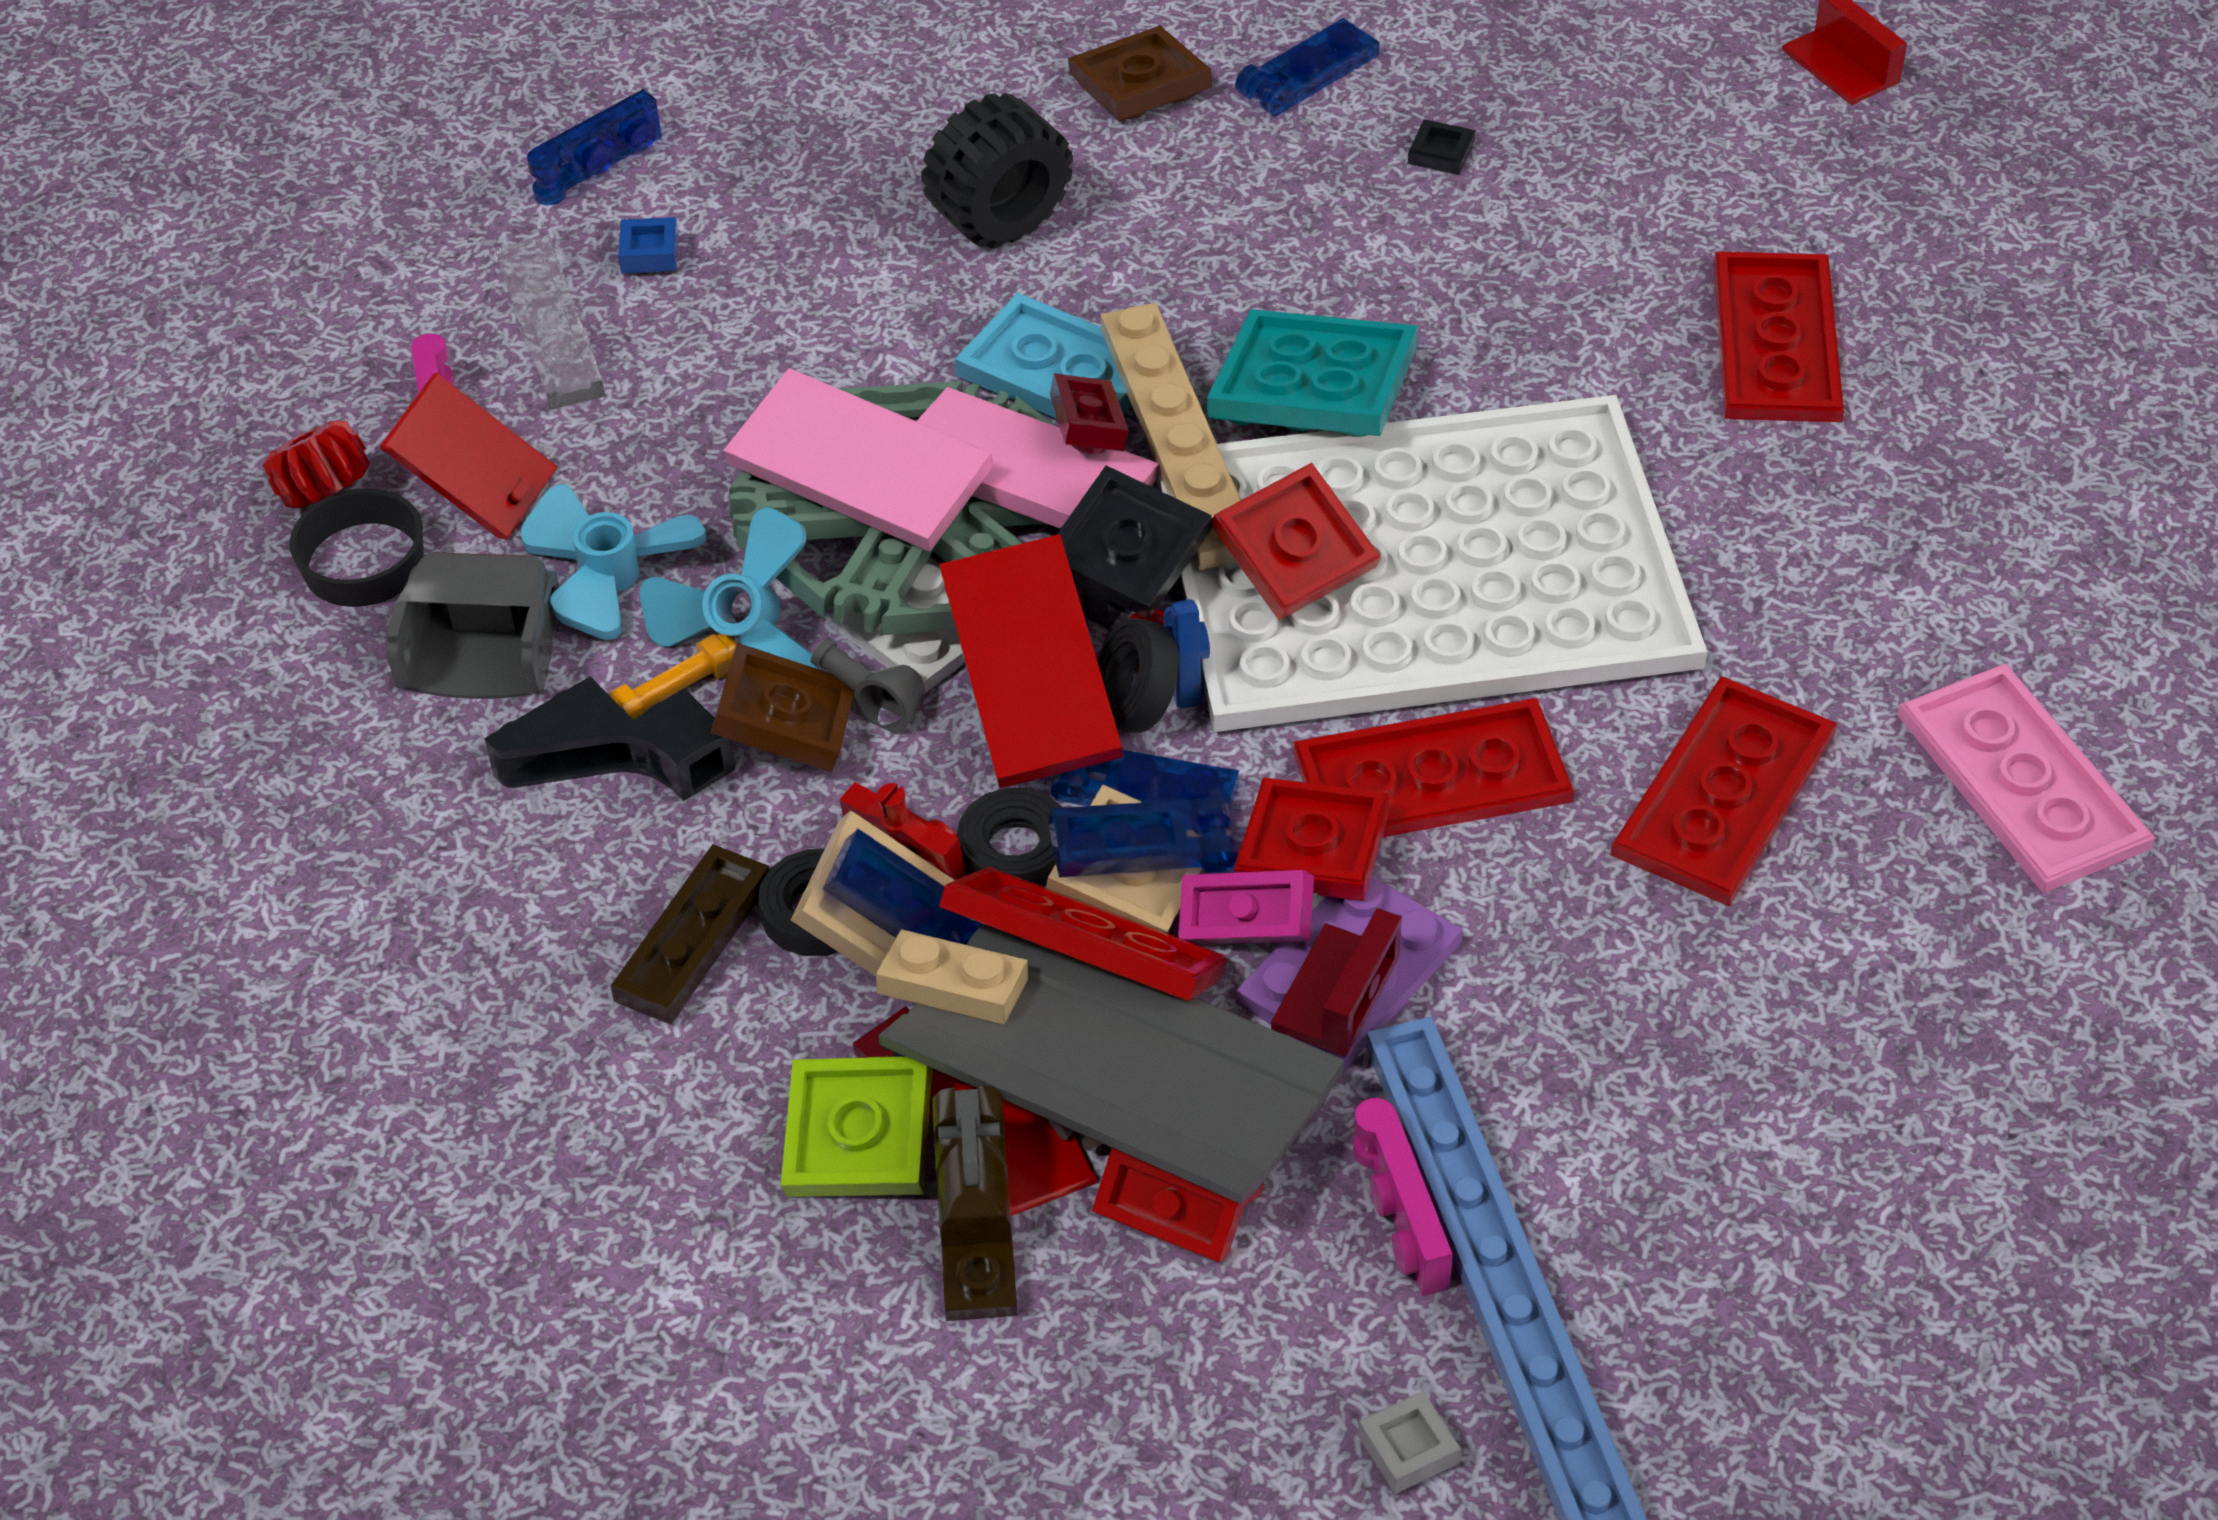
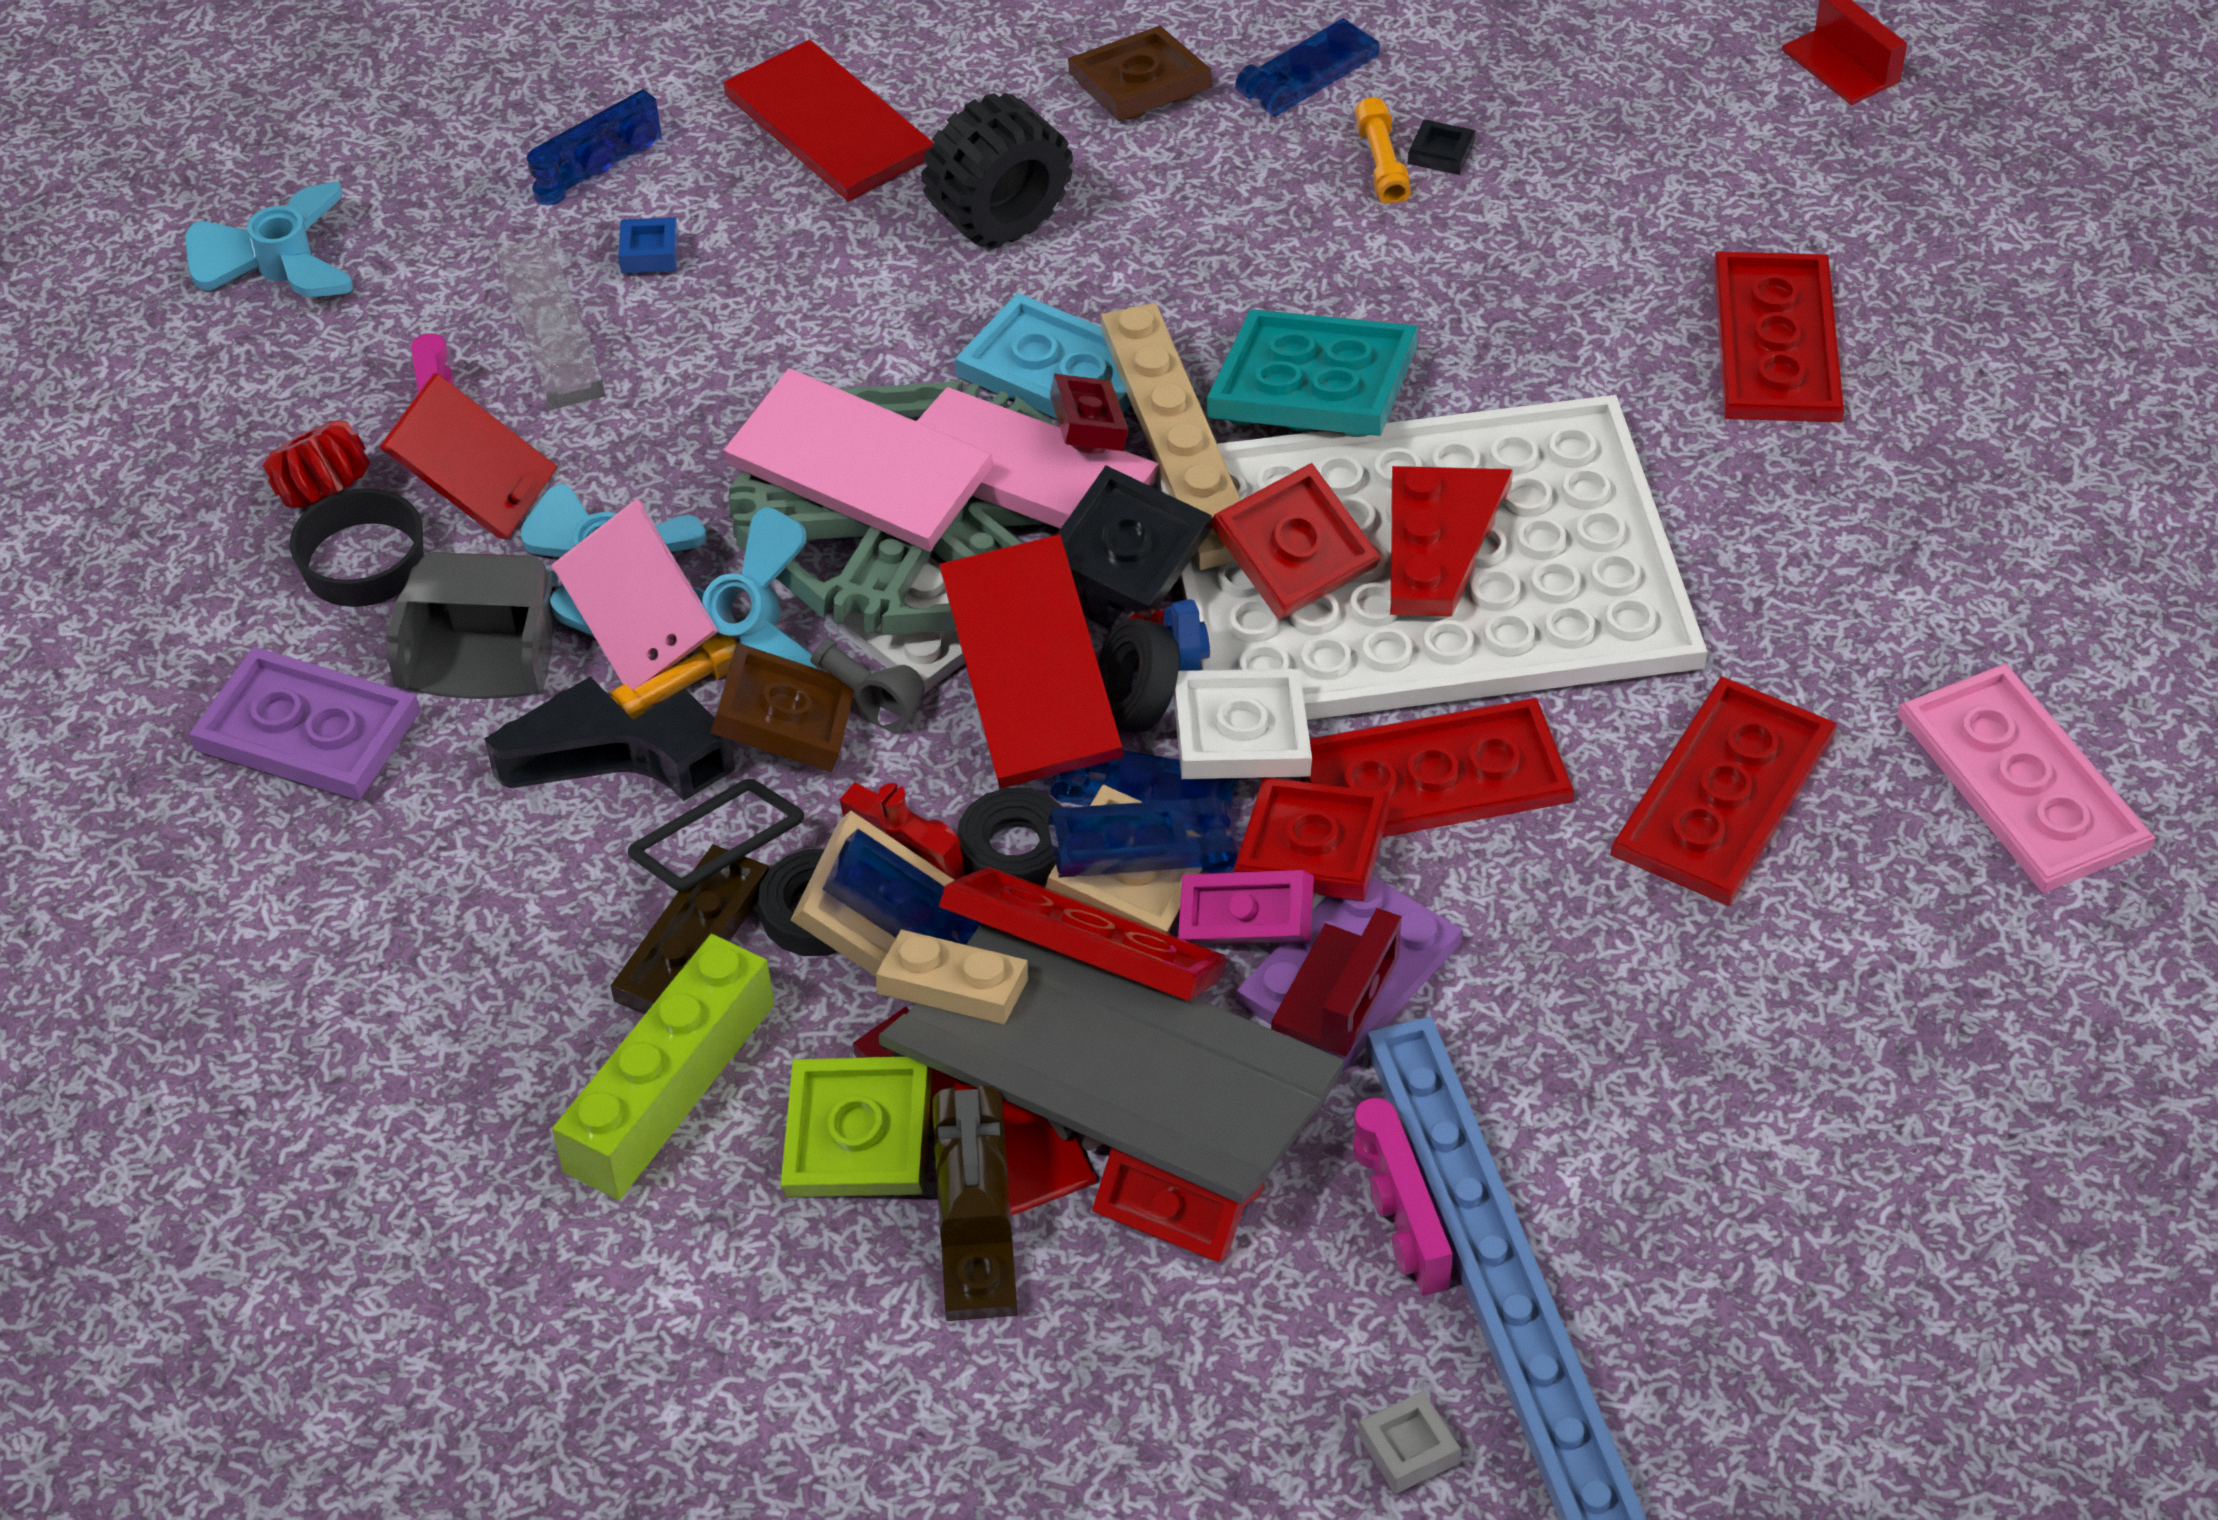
(272, 243): none -> medium azure piece
(305, 723): none -> medium lavender plate
(634, 596): none -> bright pink container
(663, 1067): none -> lime brick
(794, 817): none -> black piece
(828, 119): none -> red tile
(1241, 724): none -> white plate
(1390, 176): none -> light orange bar
(1437, 533): none -> red wing

